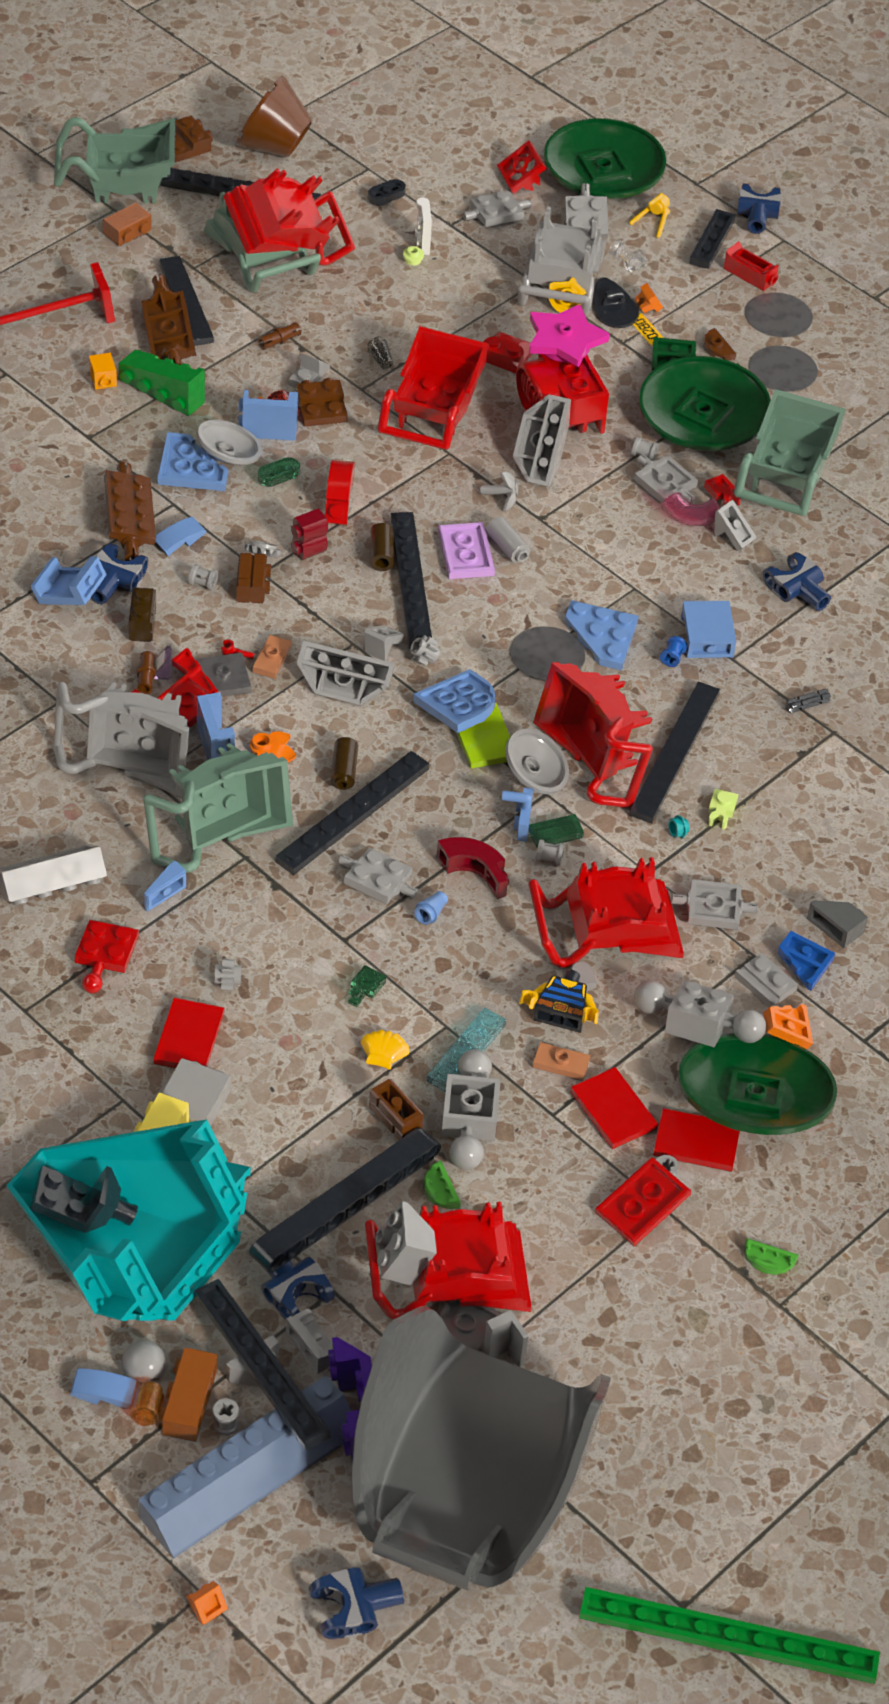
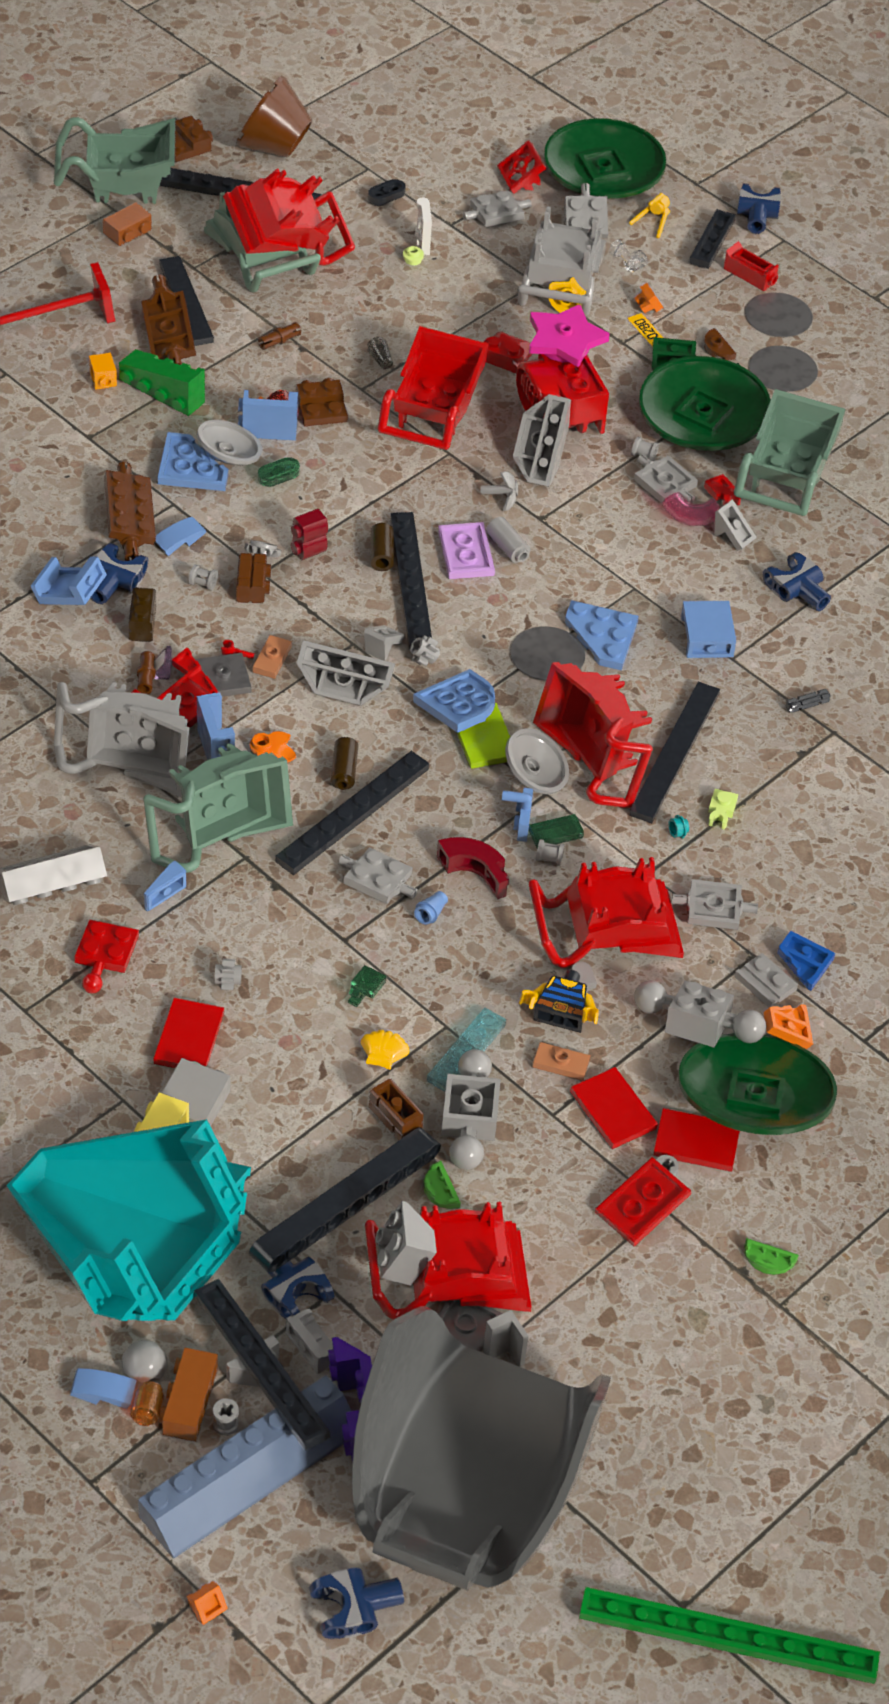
(80, 1204): black plate -> none
(309, 369): light grey slope -> none
(338, 491): red arch -> none
(614, 304): black shield -> none
(675, 647): blue bush -> none
(838, 920): dark grey slope -> none

